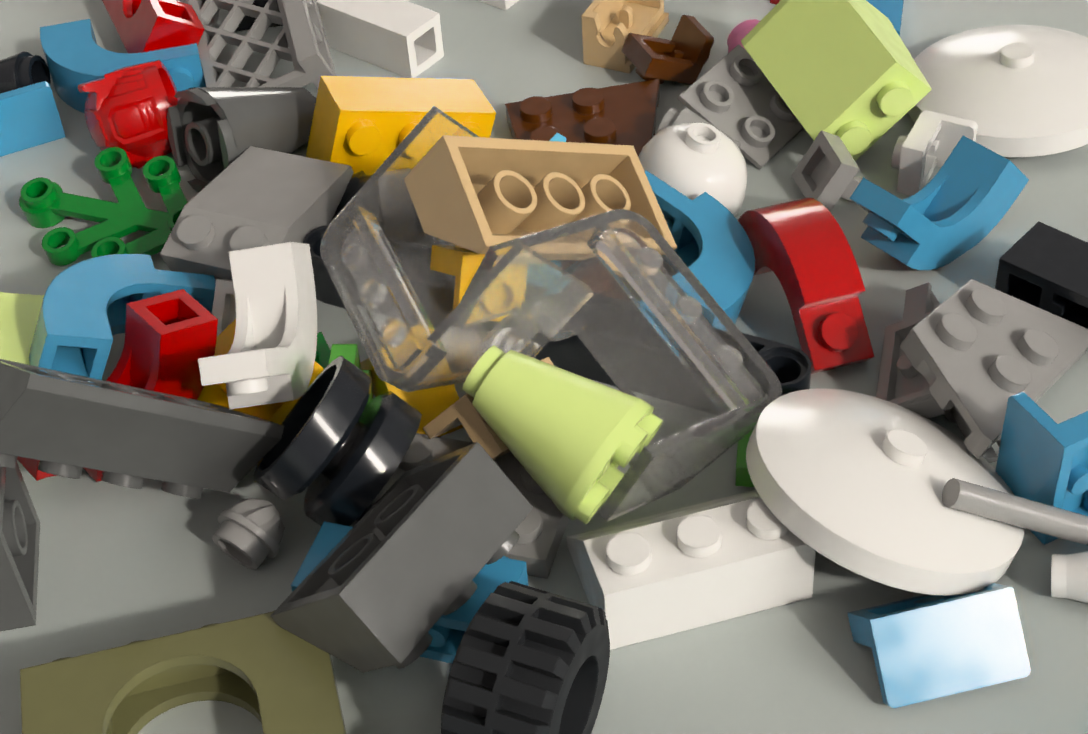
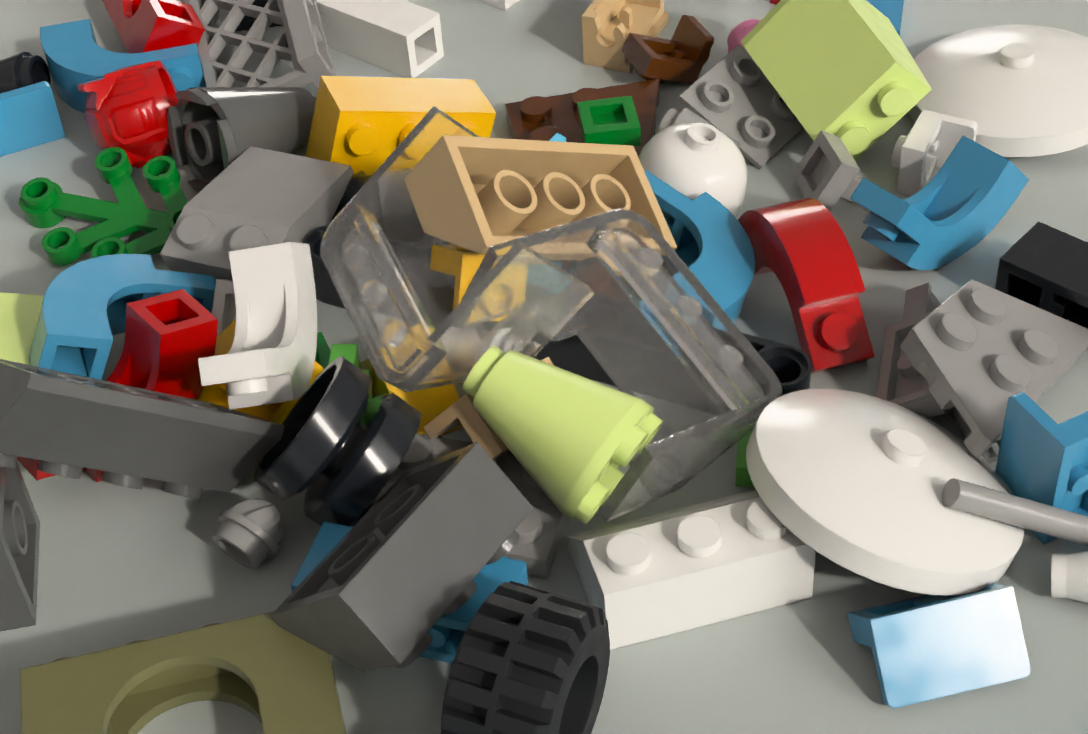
(609, 121): none -> green plate

